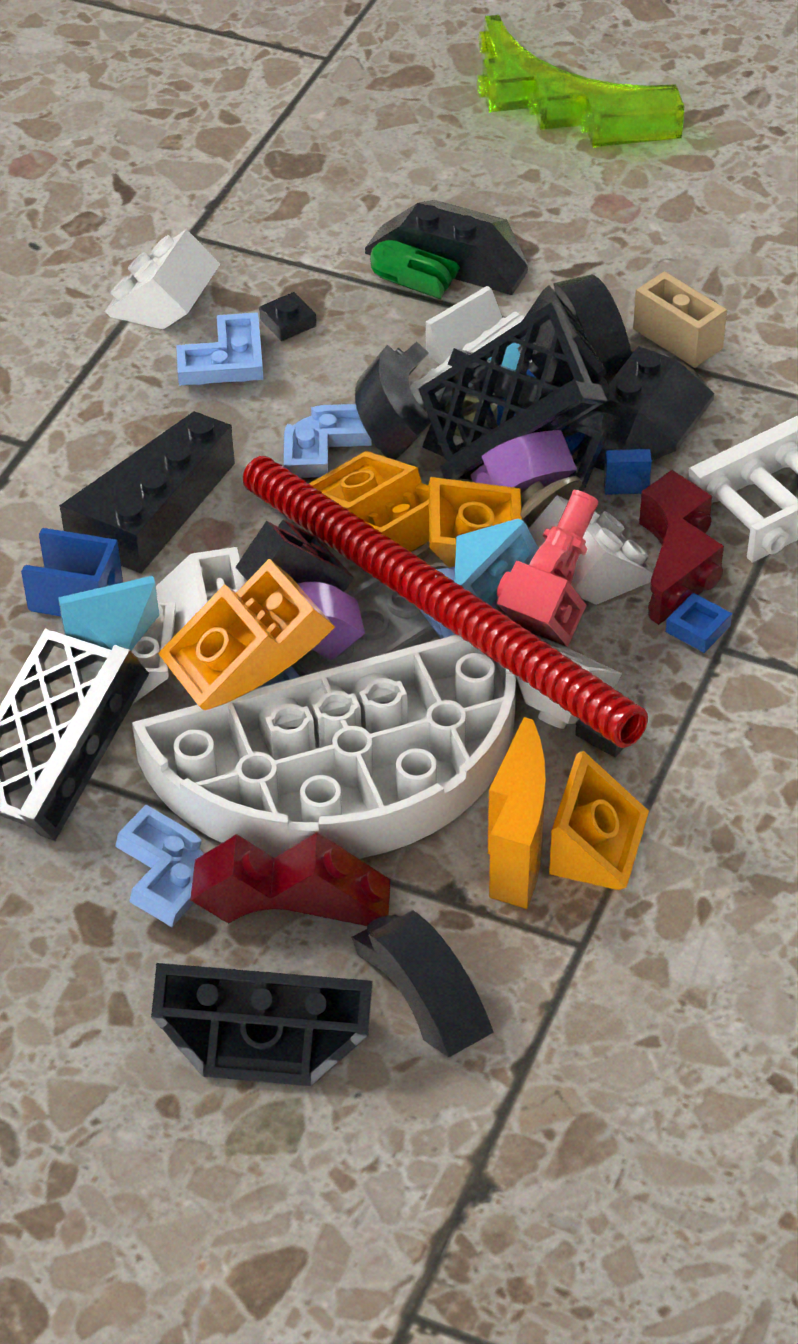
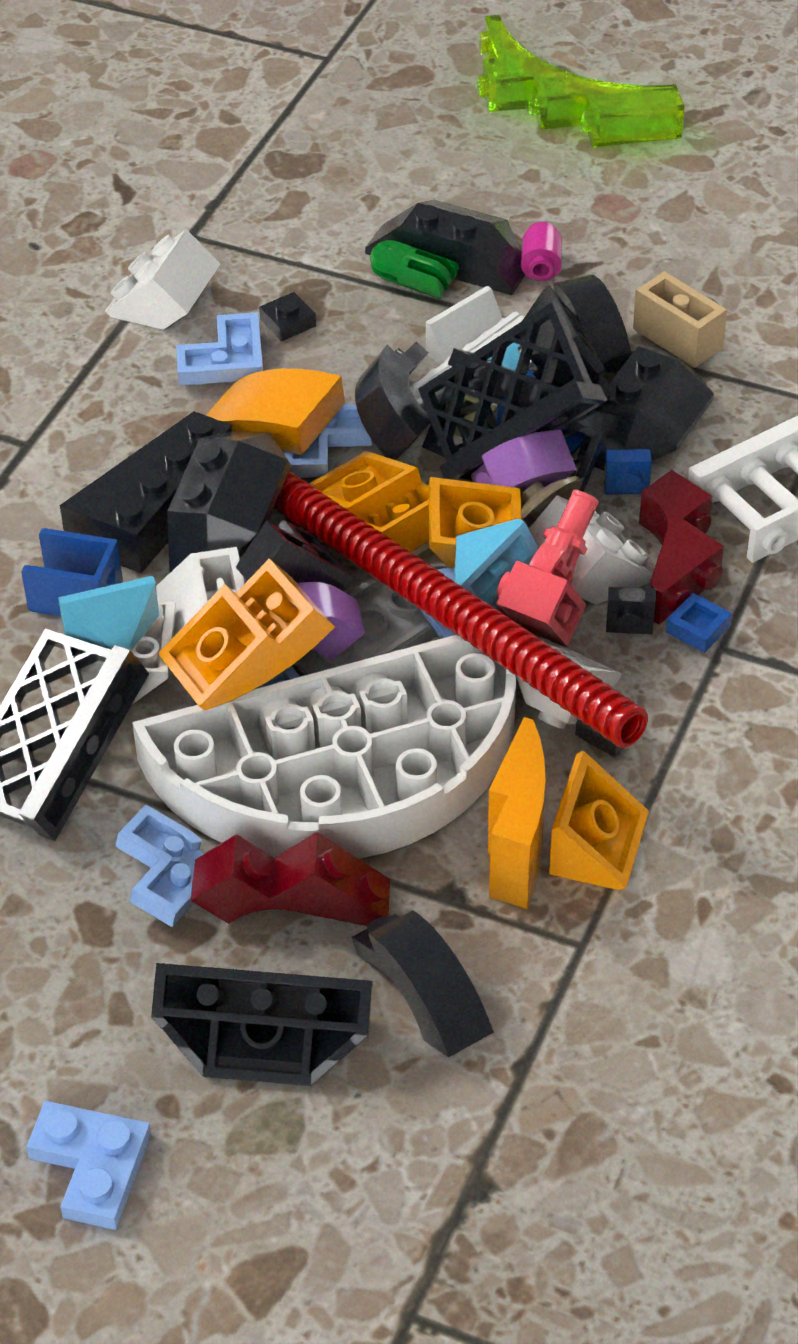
(101, 1150): none -> light blue plate
(225, 493): none -> black wedge
(282, 402): none -> light orange slope
(541, 251): none -> dark pink brick
(630, 610): none -> black plate

